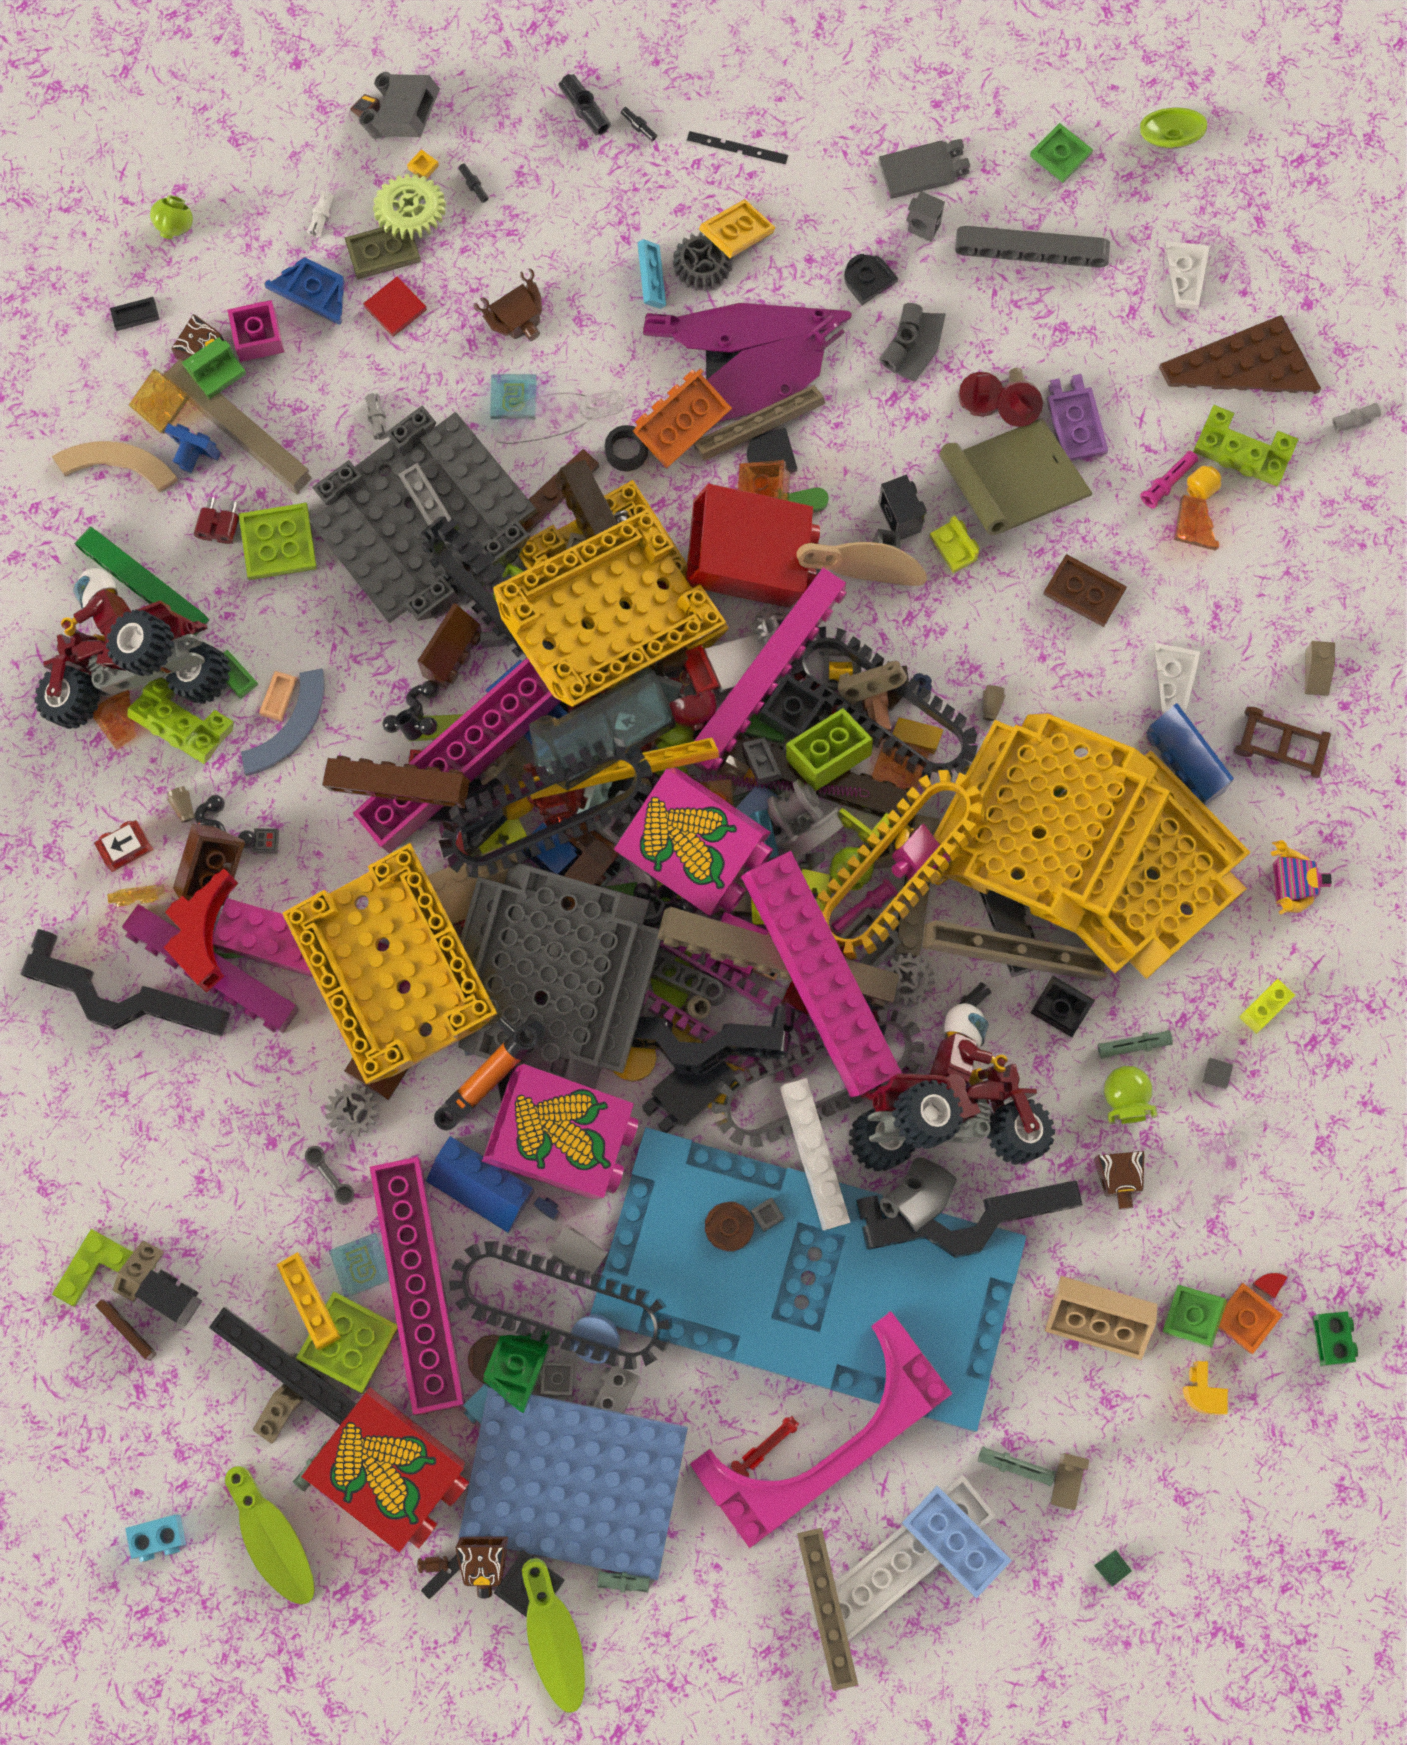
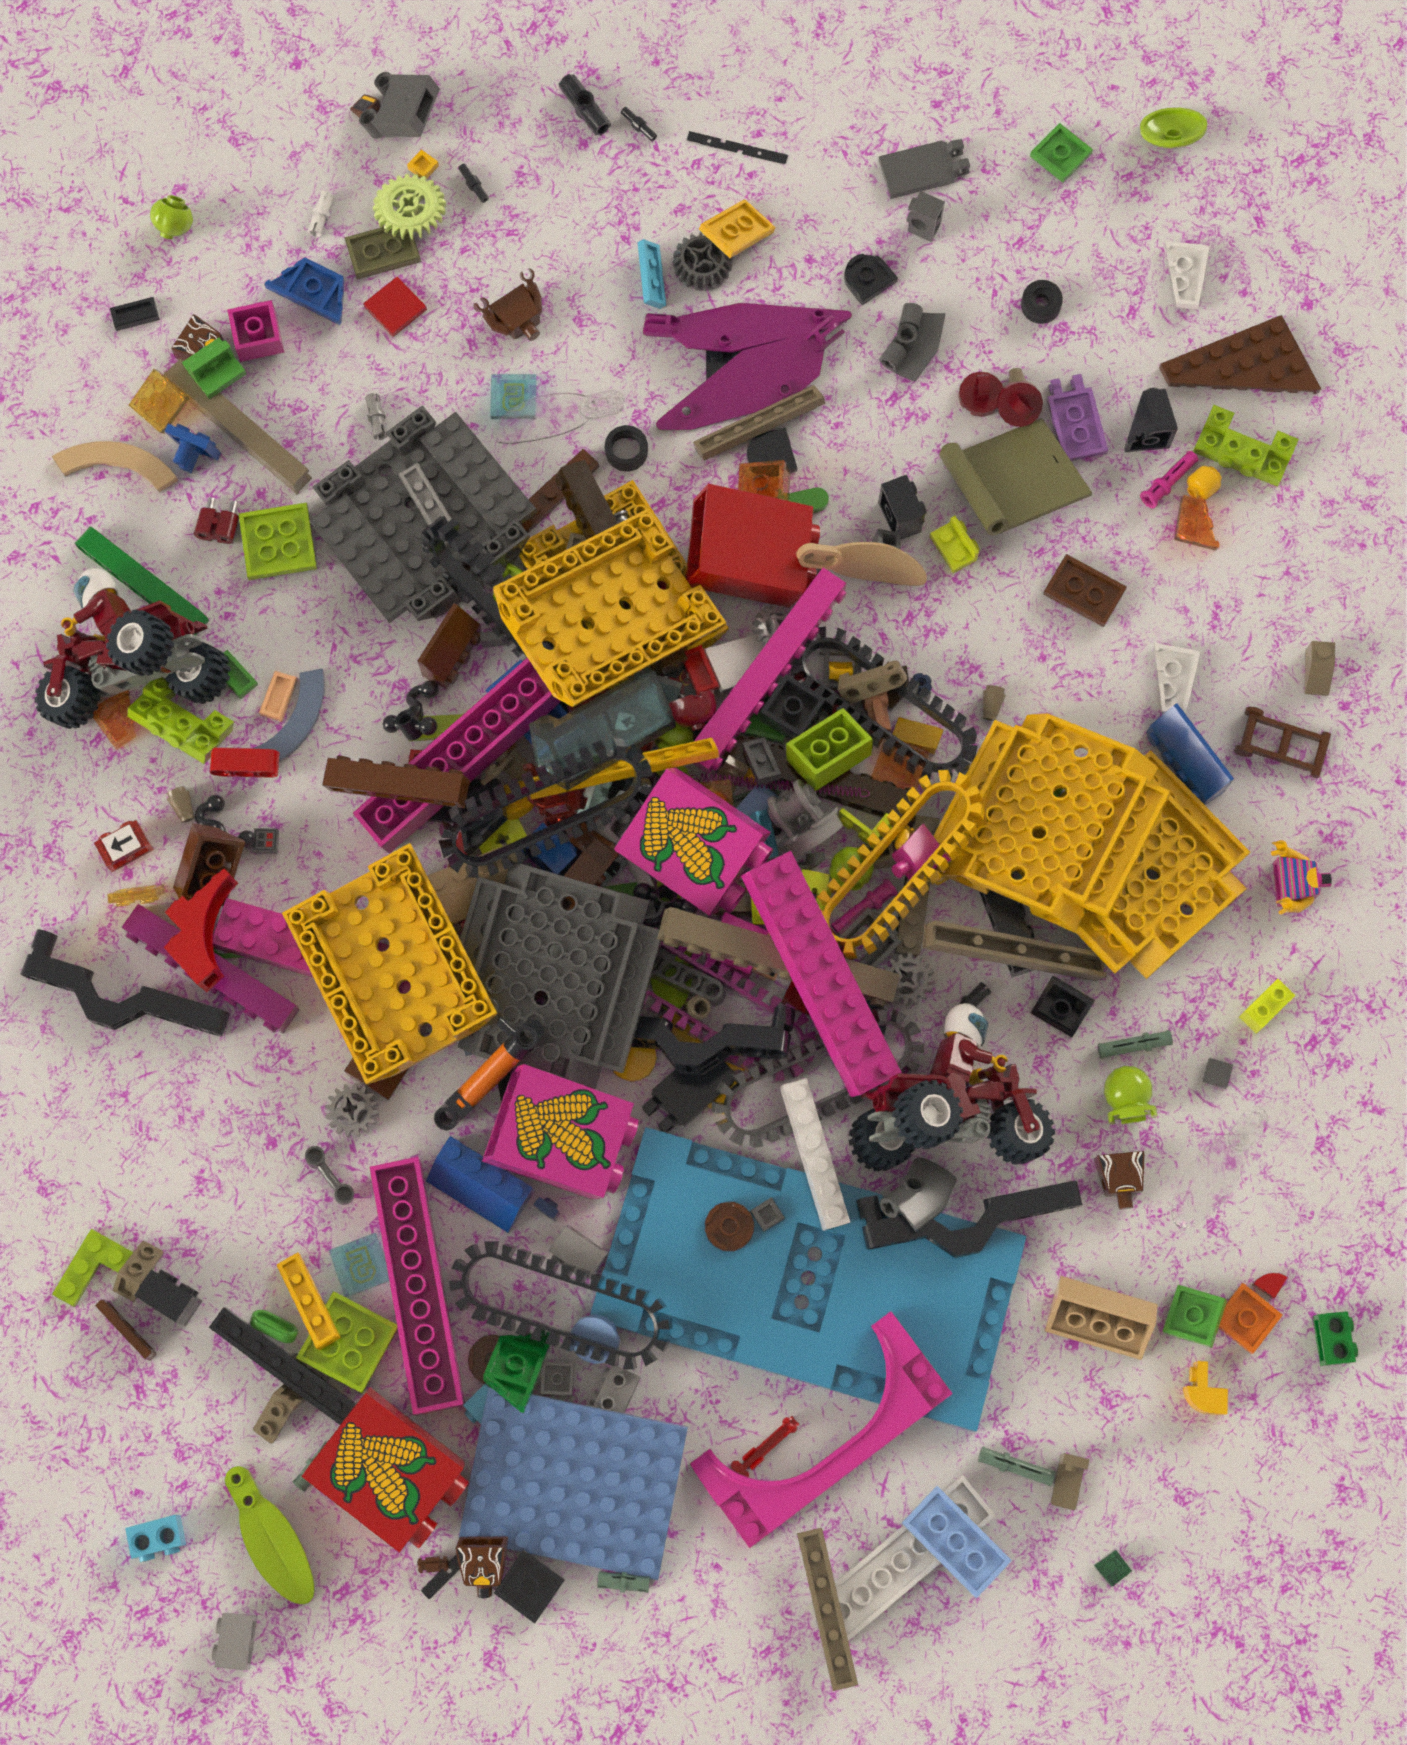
(235, 1641): none -> light grey brick
(244, 762): none -> red beam
(273, 1326): none -> bright green tile
(553, 1640): lime plant -> none
(681, 418): orange bracket -> none
(1032, 246): dark grey beam -> none
(1037, 313): none -> black tyre
(1152, 423): none -> black slope
(1356, 417): light grey pin -> none

